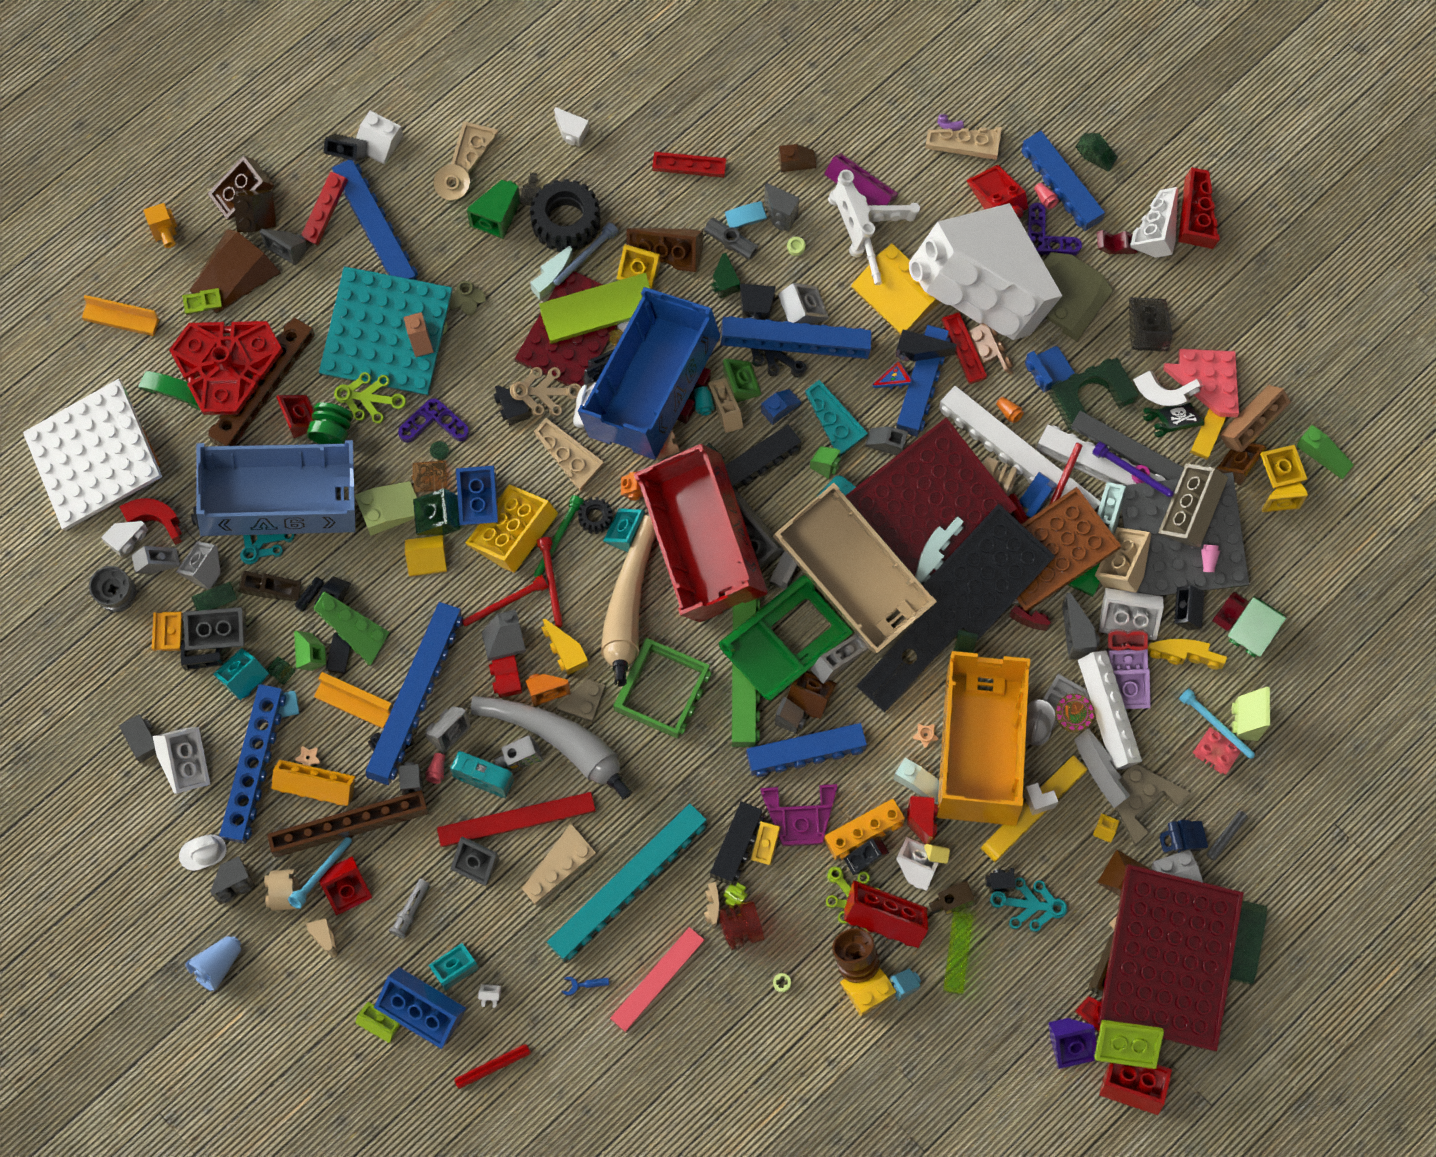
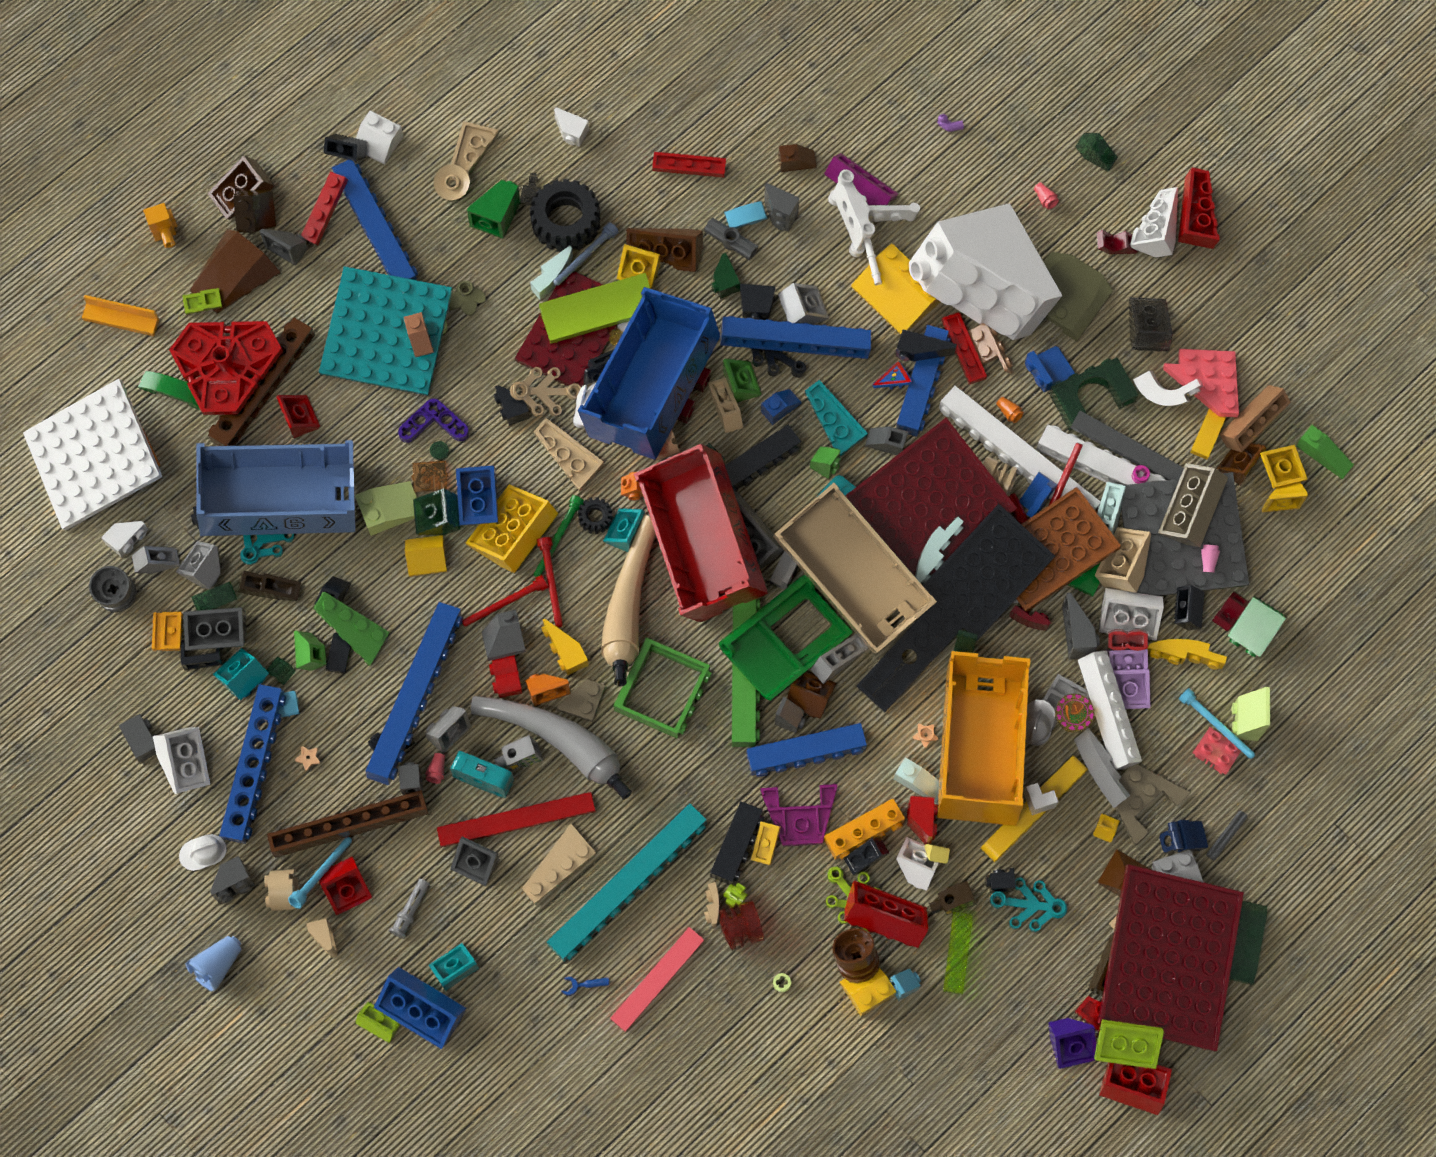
(153, 510): red arch -> none
(309, 594): black axle -> none
(313, 782): light orange brick -> none
(329, 424): green wheel -> none
(353, 700): light orange panel -> none
(367, 397): lime plant -> none
(489, 992): white tile -> none
(492, 1066): red axle -> none
(703, 401): teal brick -> none
(796, 246): yellowish green tile -> none
(975, 143): tan wing -> none
(997, 188): red slope -> none
(1044, 241): dark purple beam -> none
(1062, 181): blue brick -> none
(1102, 451): dark purple piece -> none
(1173, 418): flag -> none

